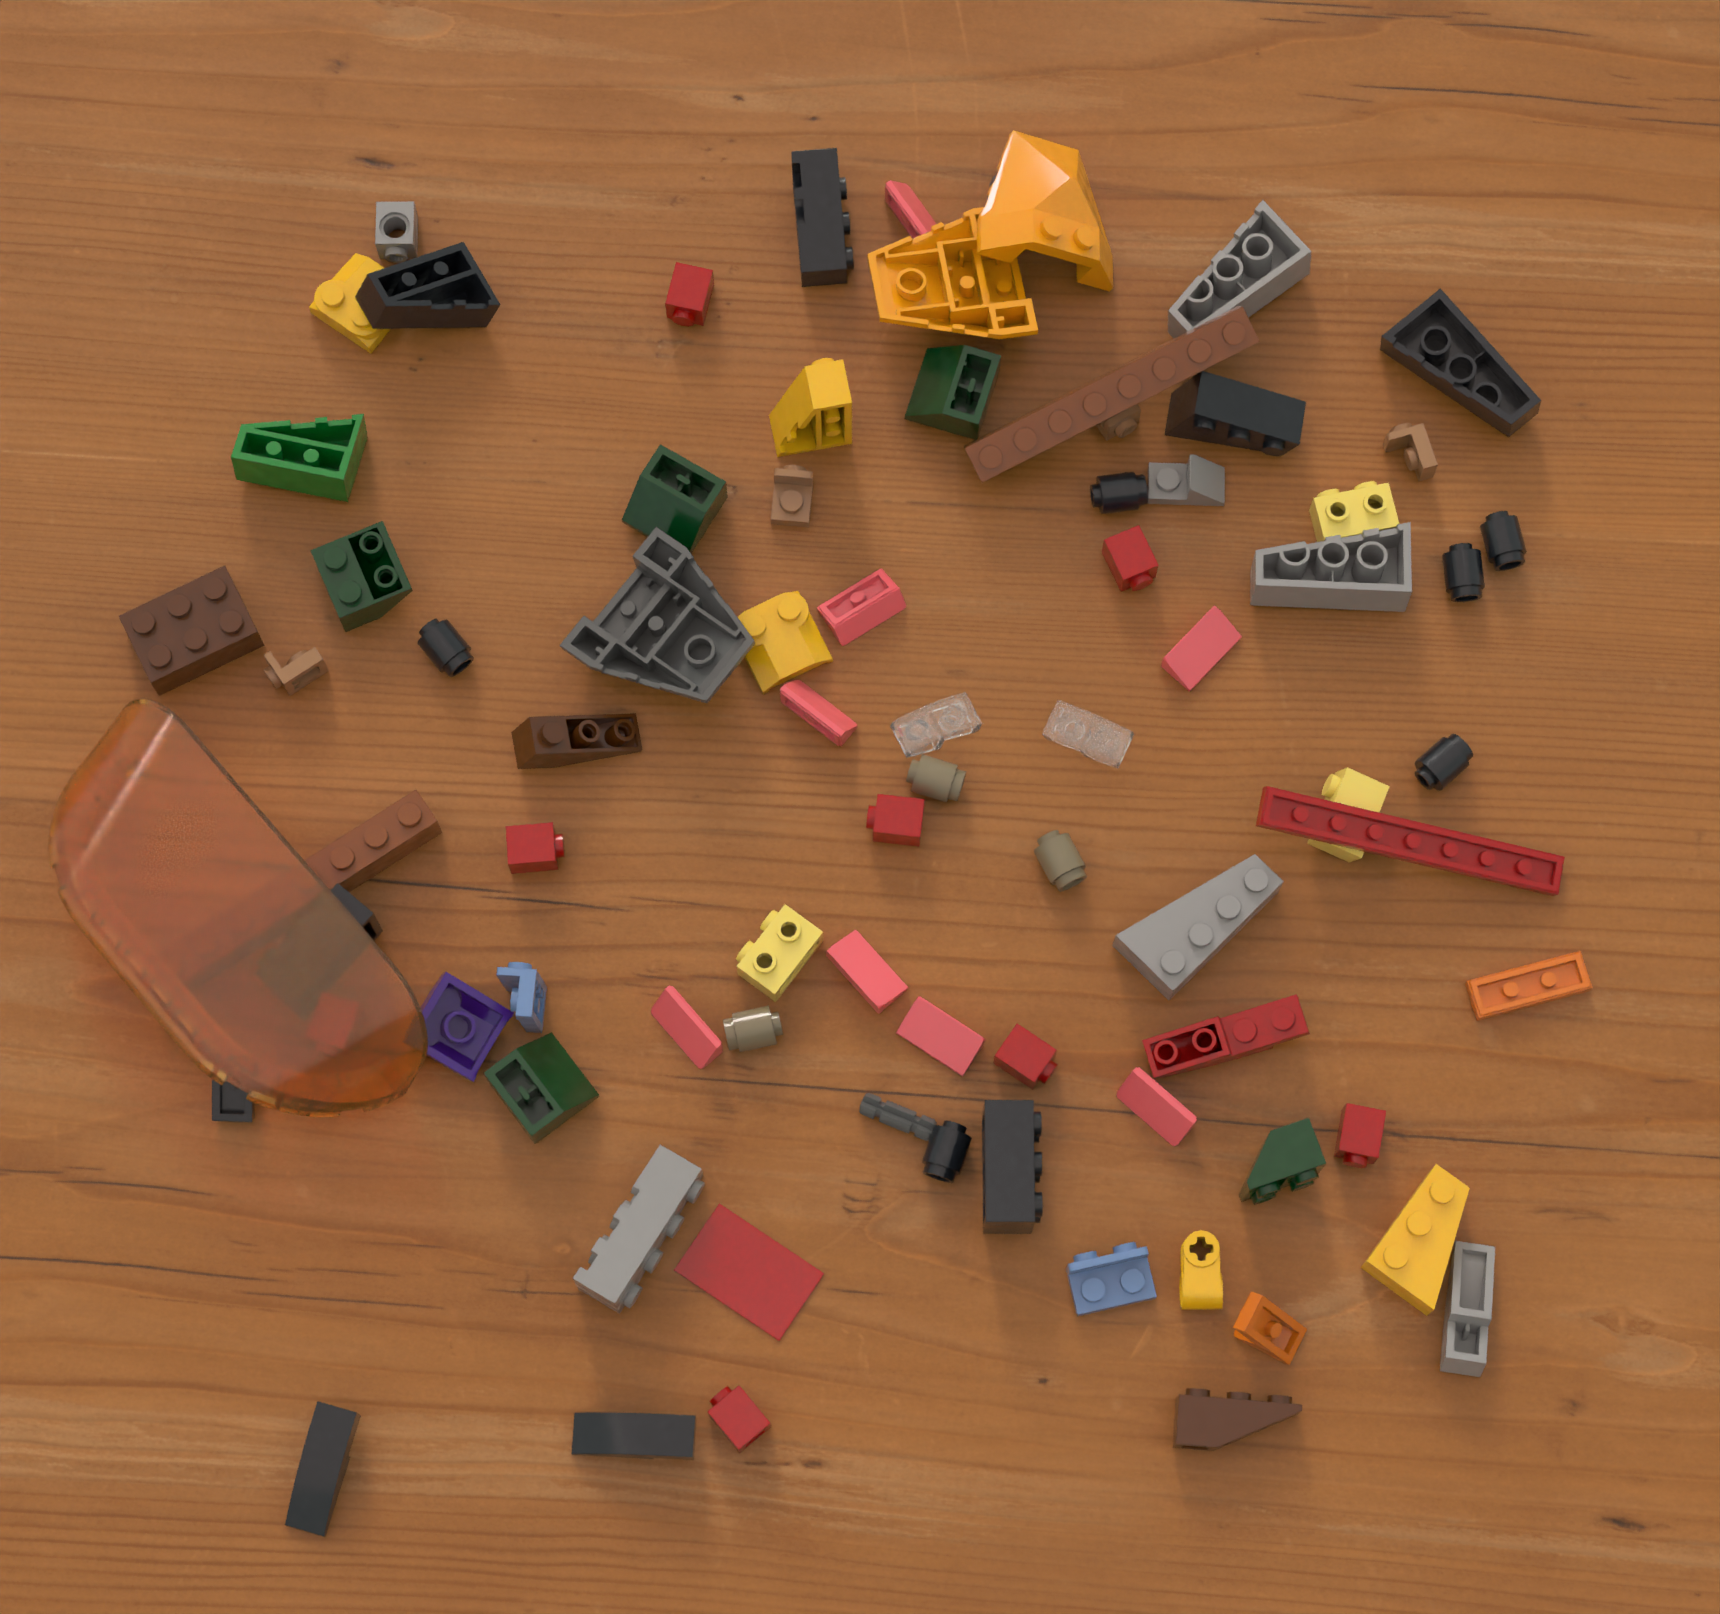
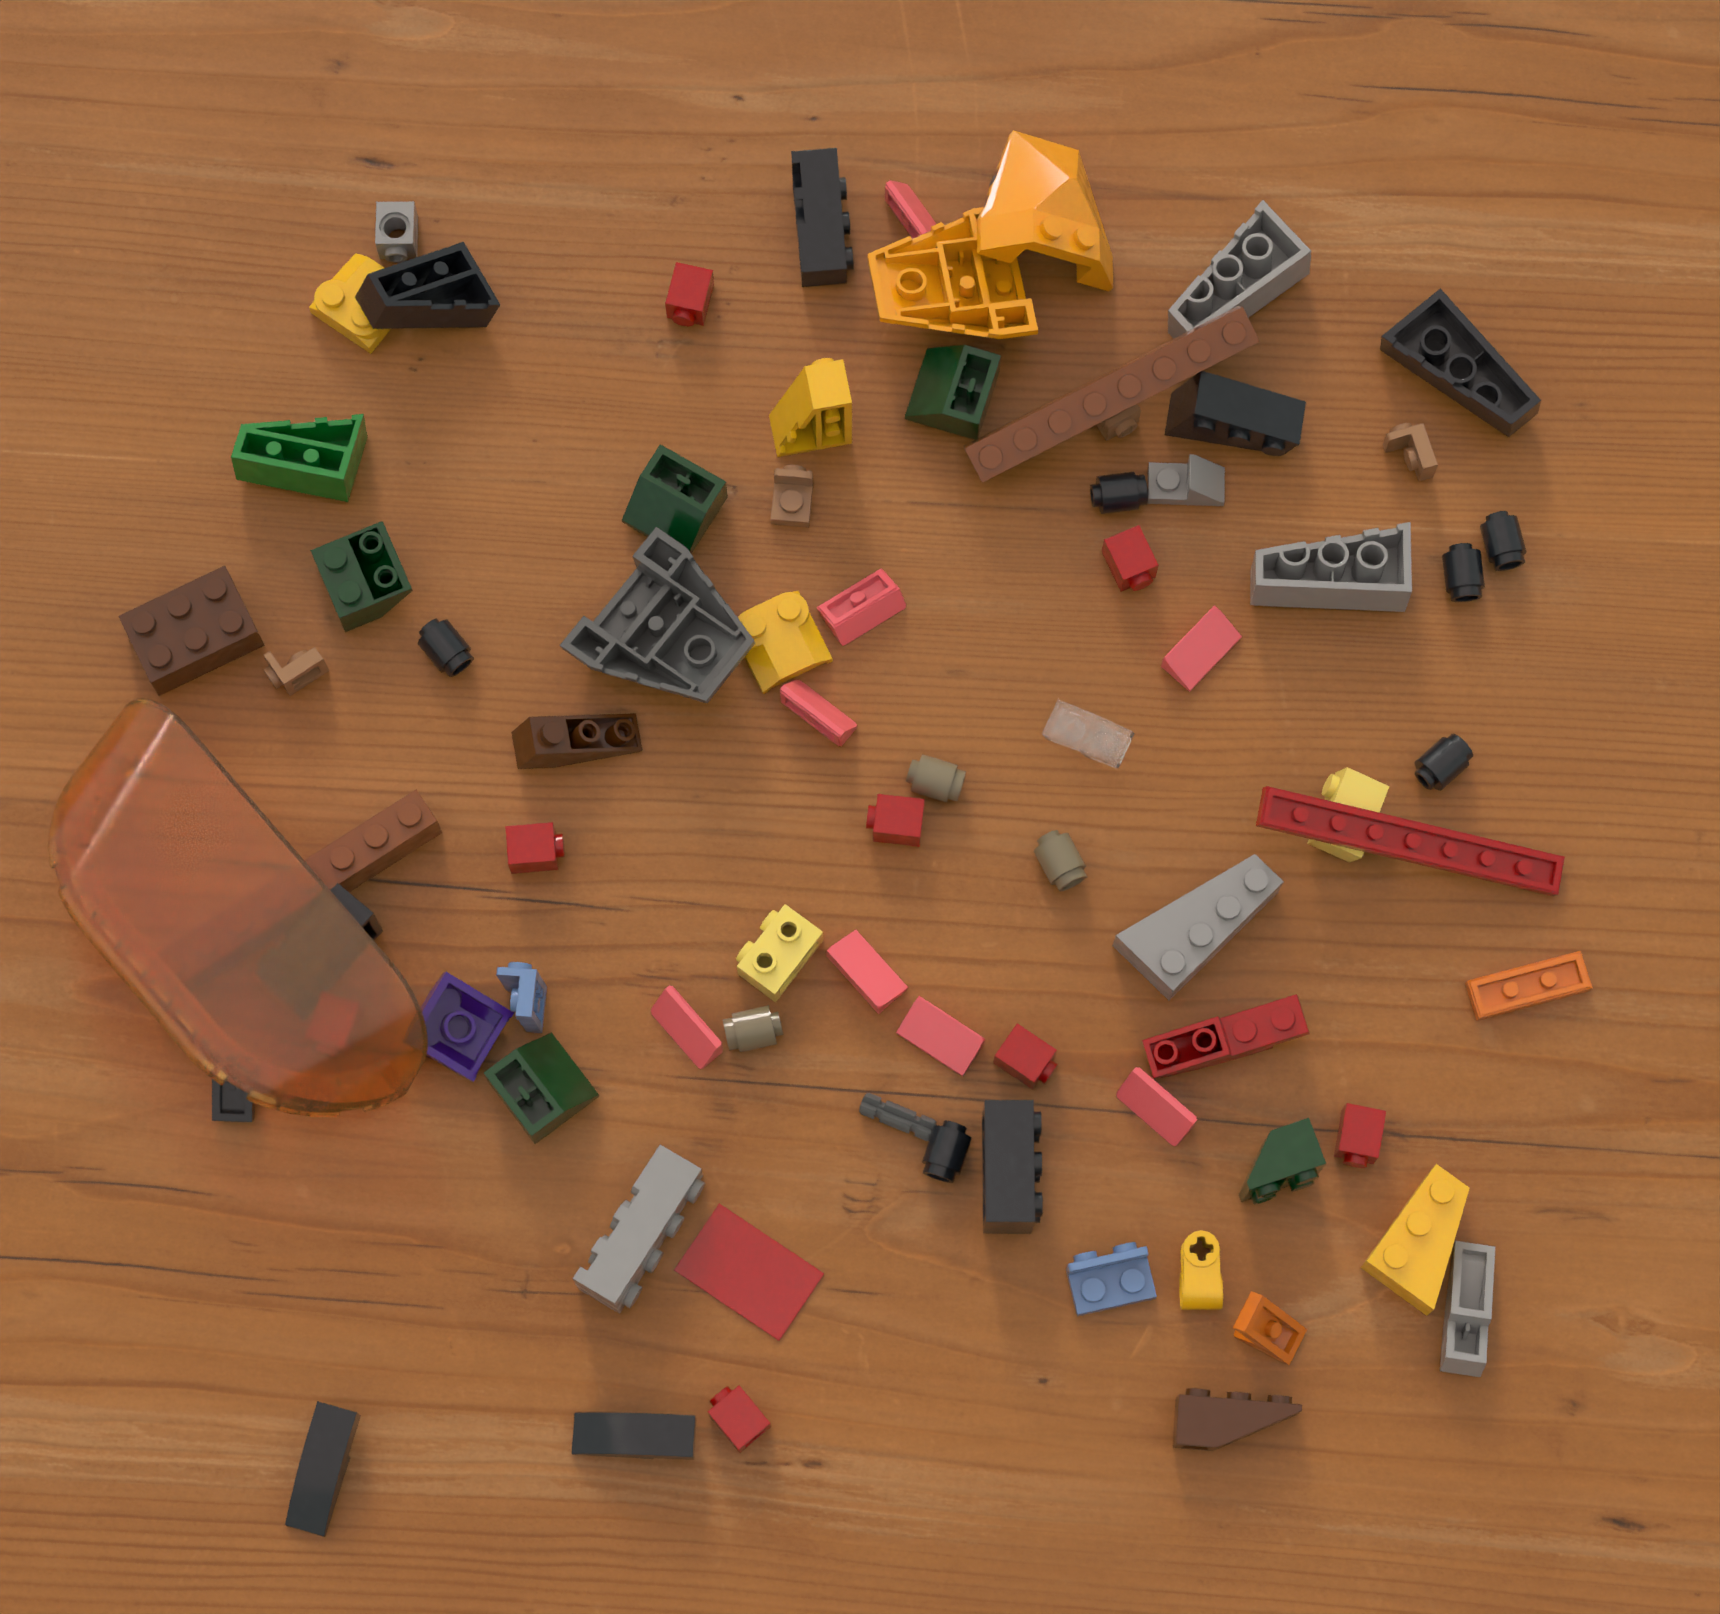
(934, 723): clear slope -> none
(1353, 510): light yellow brick -> none

